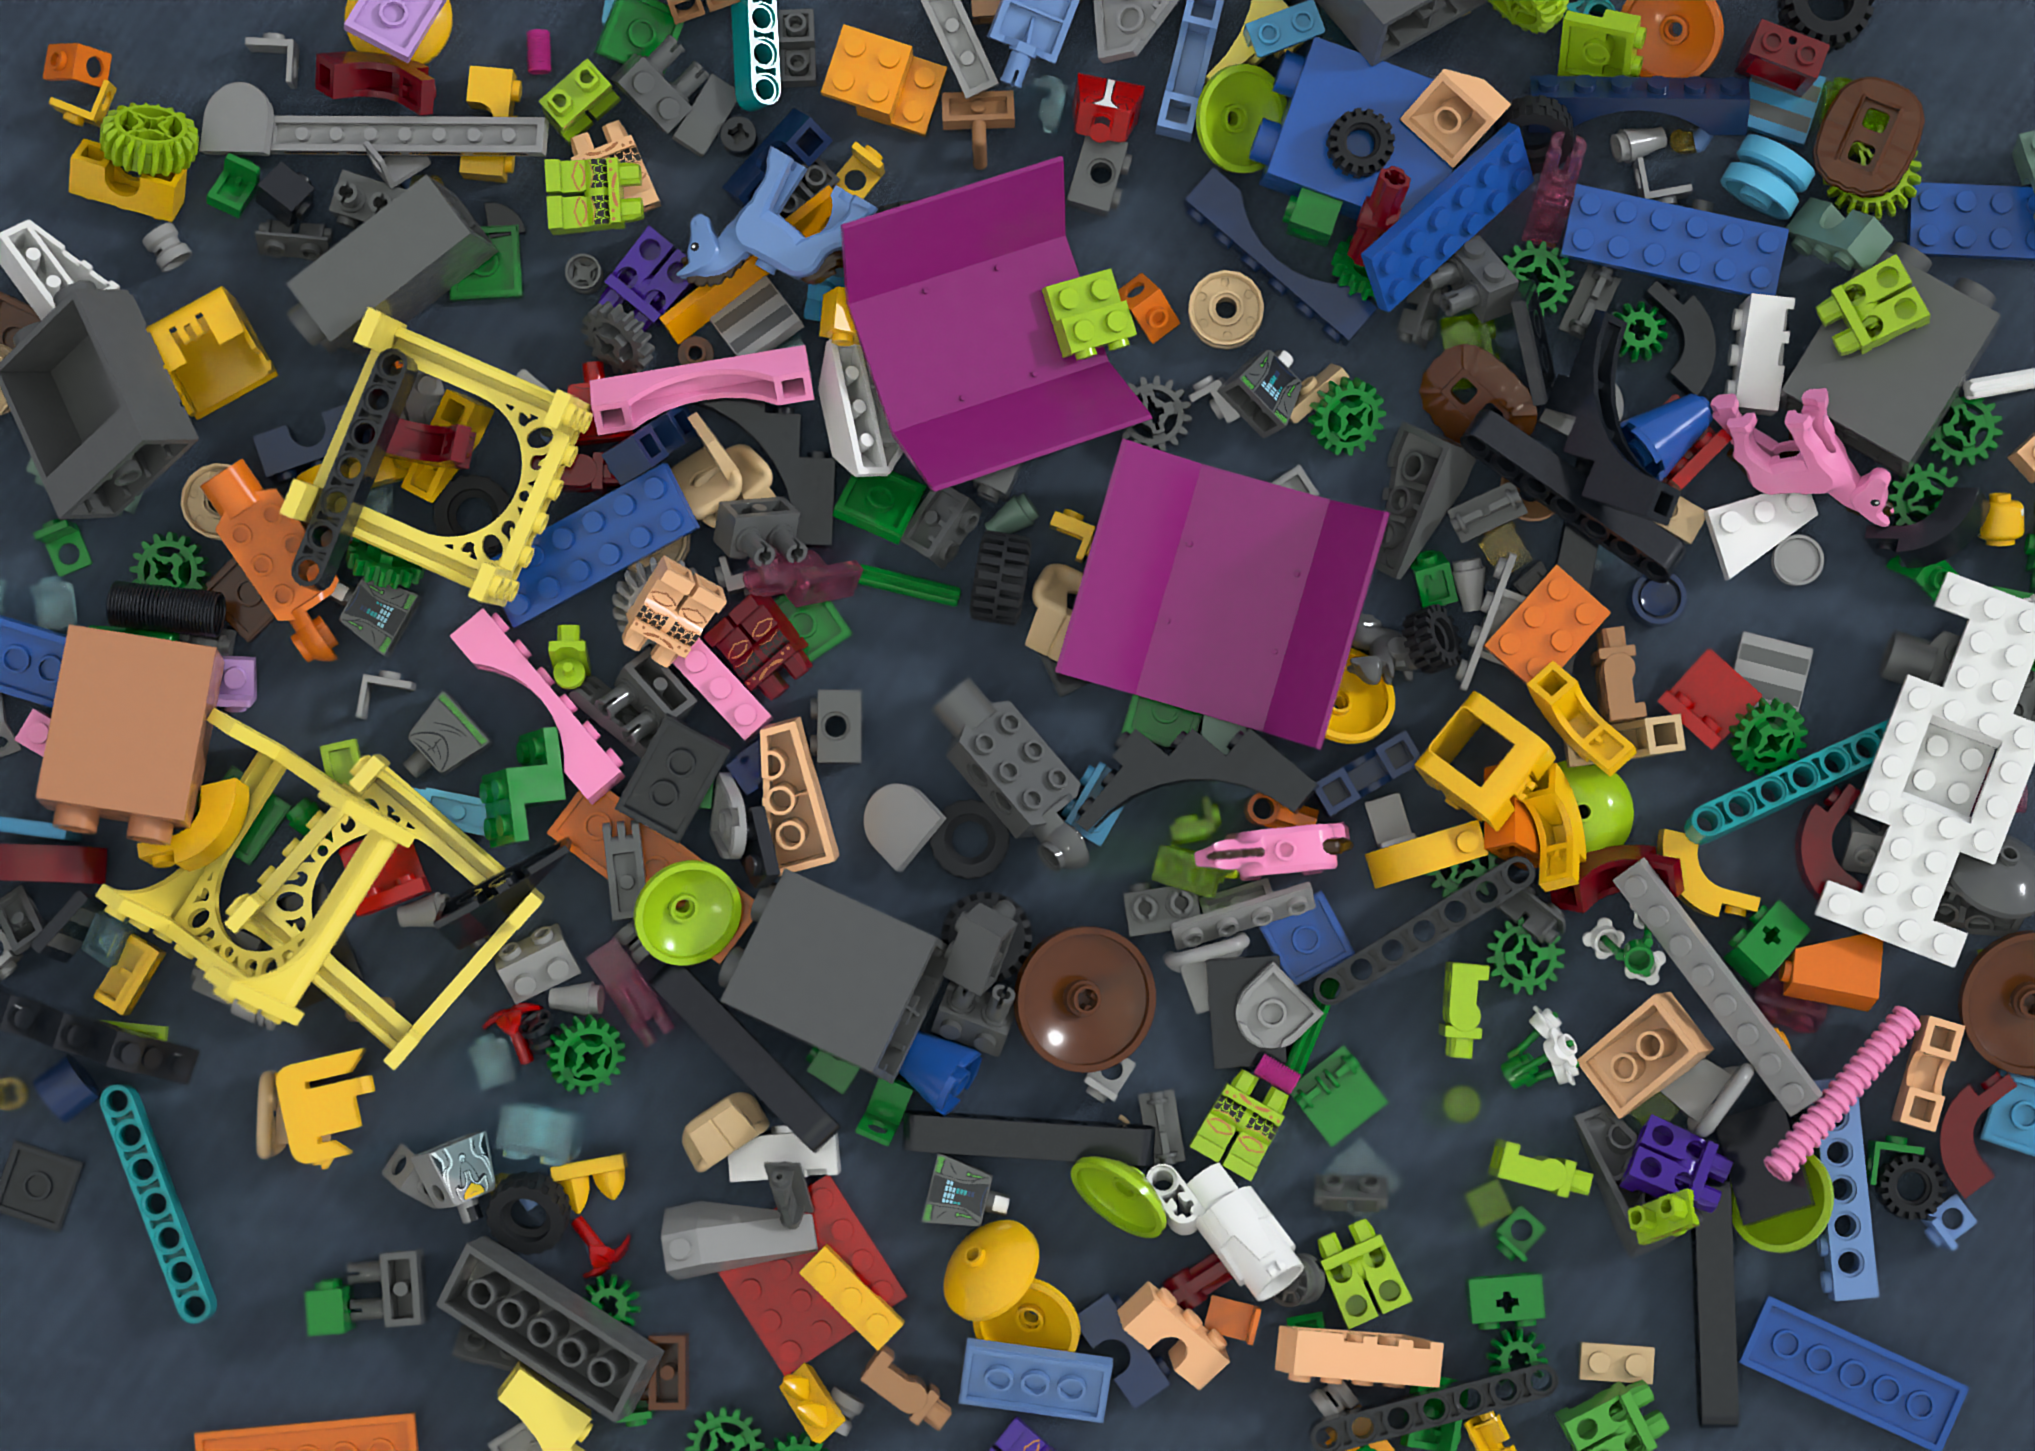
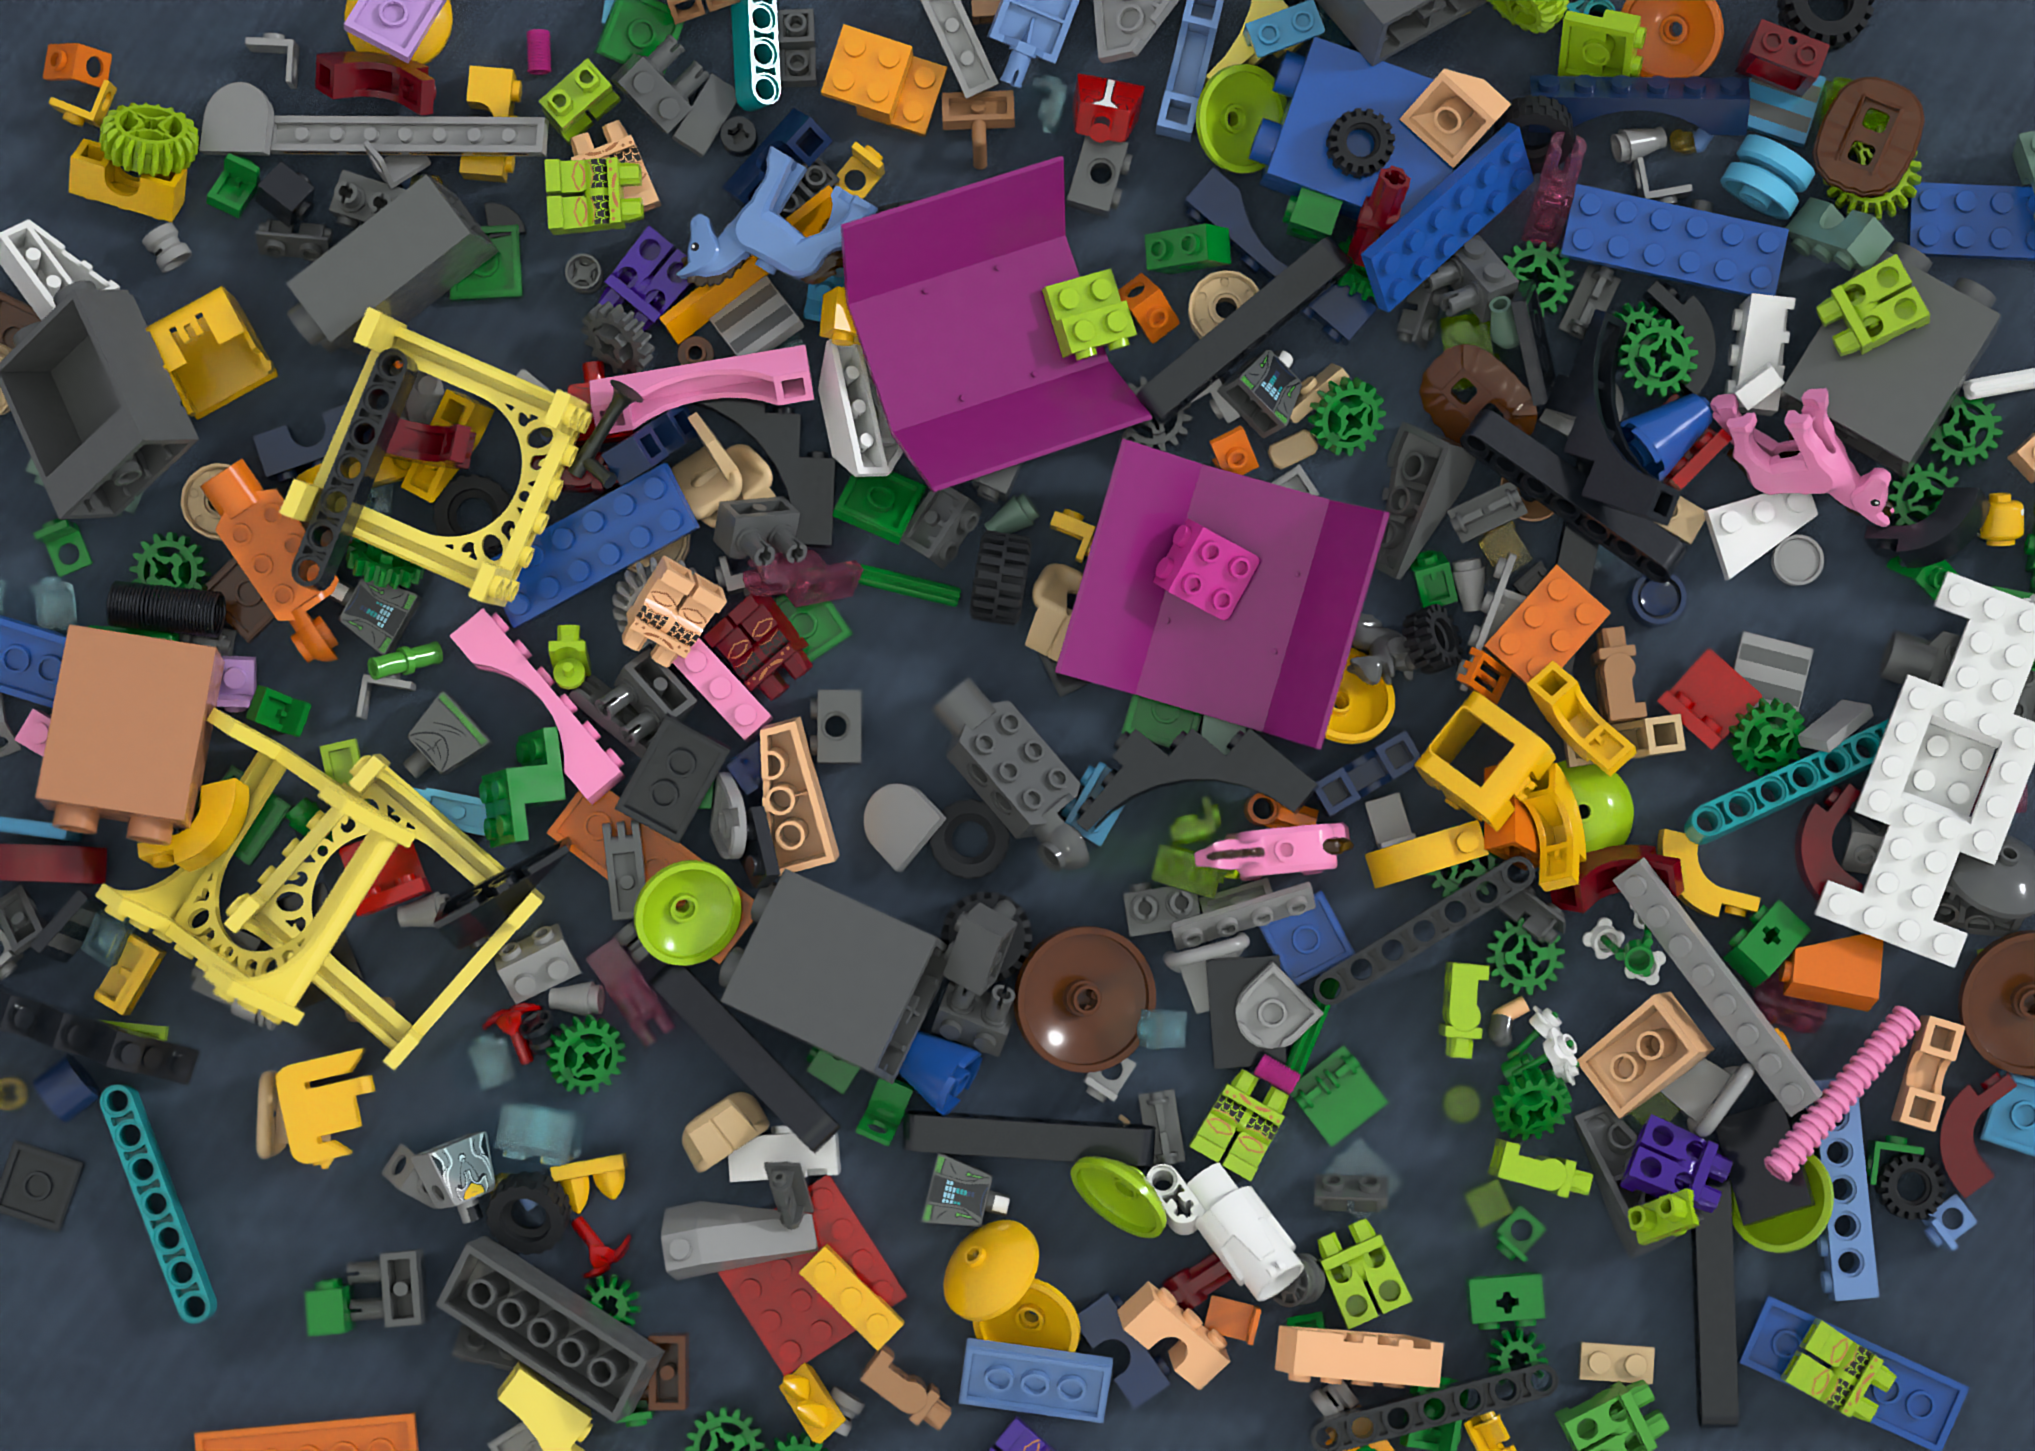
(278, 711): none -> green bracket
(405, 660): none -> bright green pin
(585, 459): none -> pearl dark grey piece
(1162, 1029): none -> clear light blue bracket
(1187, 249): none -> green brick
(1206, 569): none -> dark pink bracket
(1234, 452): none -> orange bracket
(1244, 329): none -> black beam
(1292, 449): none -> tan piece
(1475, 671): none -> orange tile
(1502, 323): none -> sand green cone
(1502, 1021): none -> arm
(1531, 1104): none -> green gear
(1642, 353): none -> green gear
(1758, 386): none -> white piece
(1835, 725): none -> light grey tile
(1848, 1378): none -> lime hips

